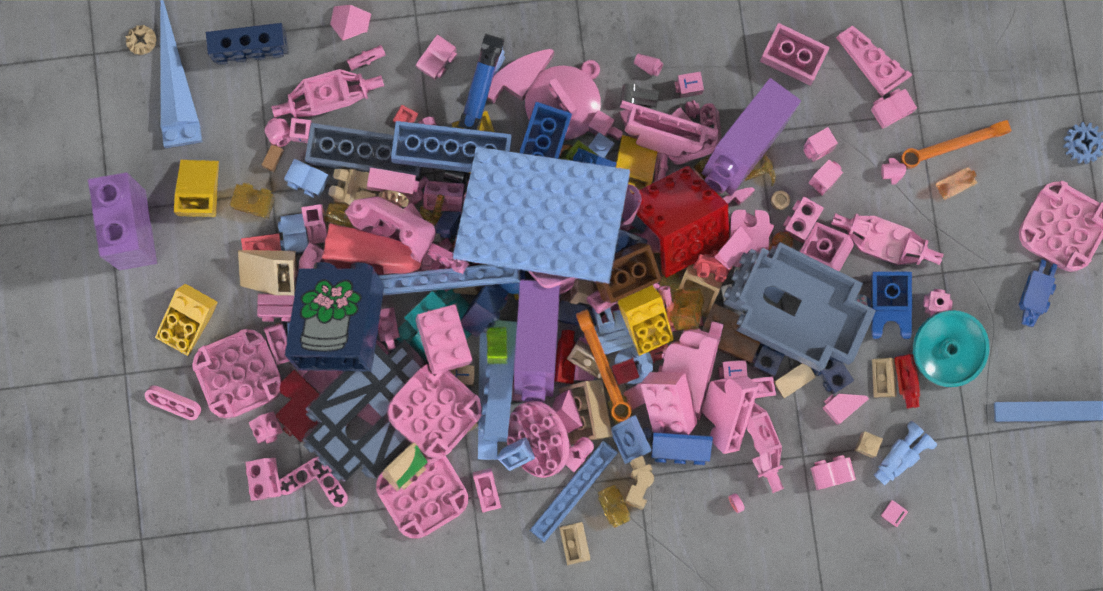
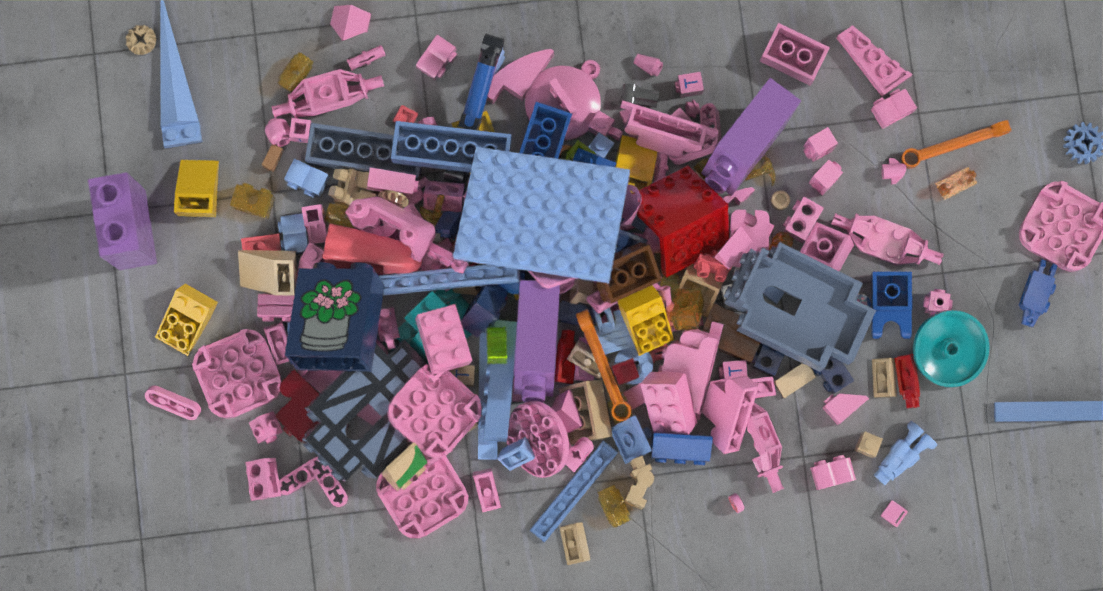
(231, 43): dark blue brick -> none
(297, 63): none -> clear yellow piece

